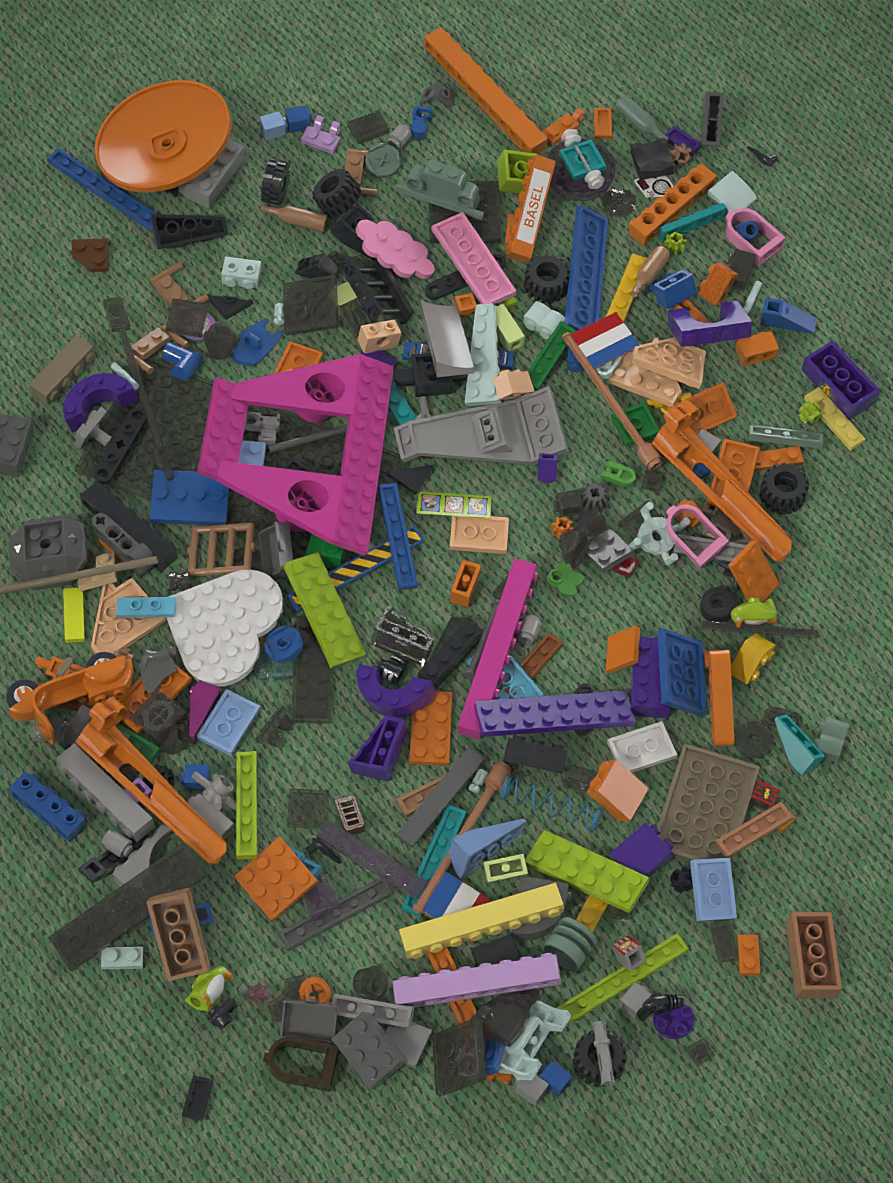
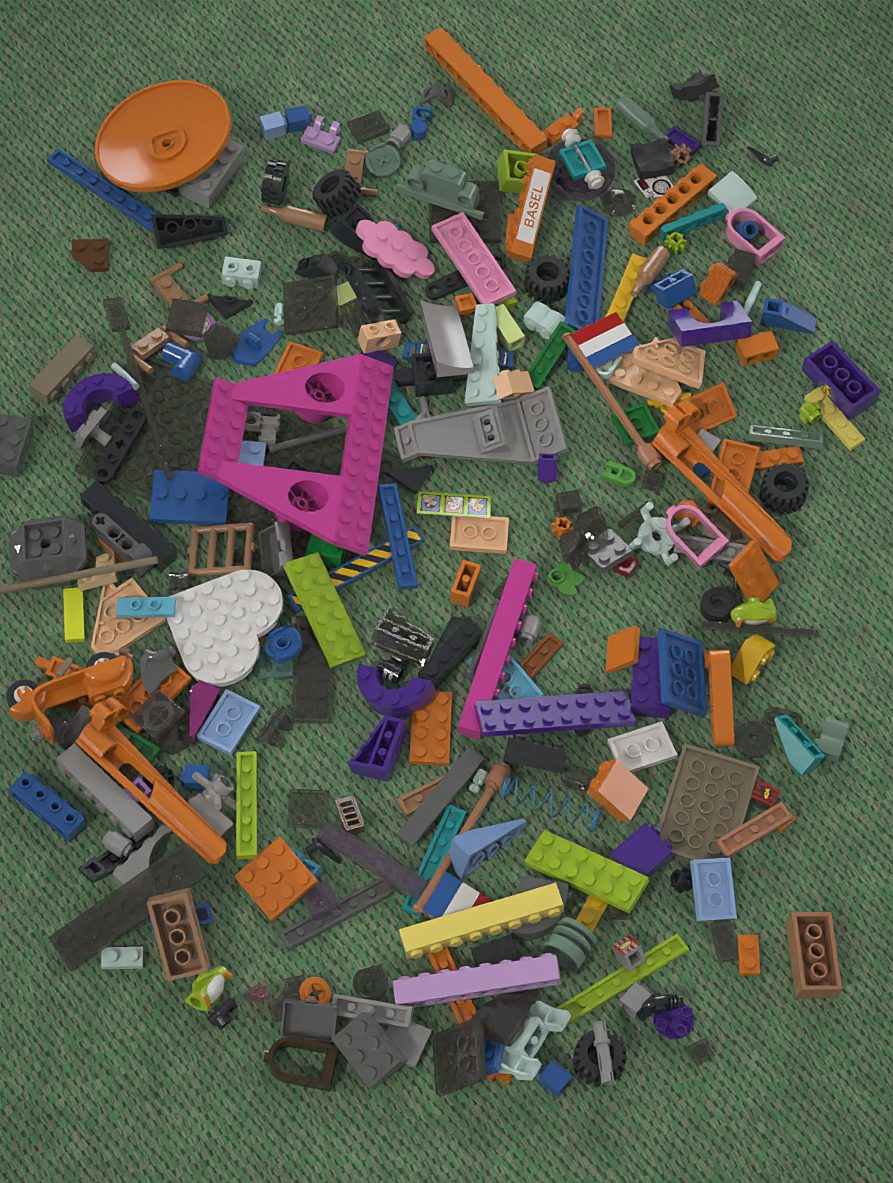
(197, 1098): black plate -> none
(505, 868): yellowish green brick -> none
(532, 1090): light grey brick -> none
(594, 496): dark grey gear -> none
(694, 87): none -> black brick

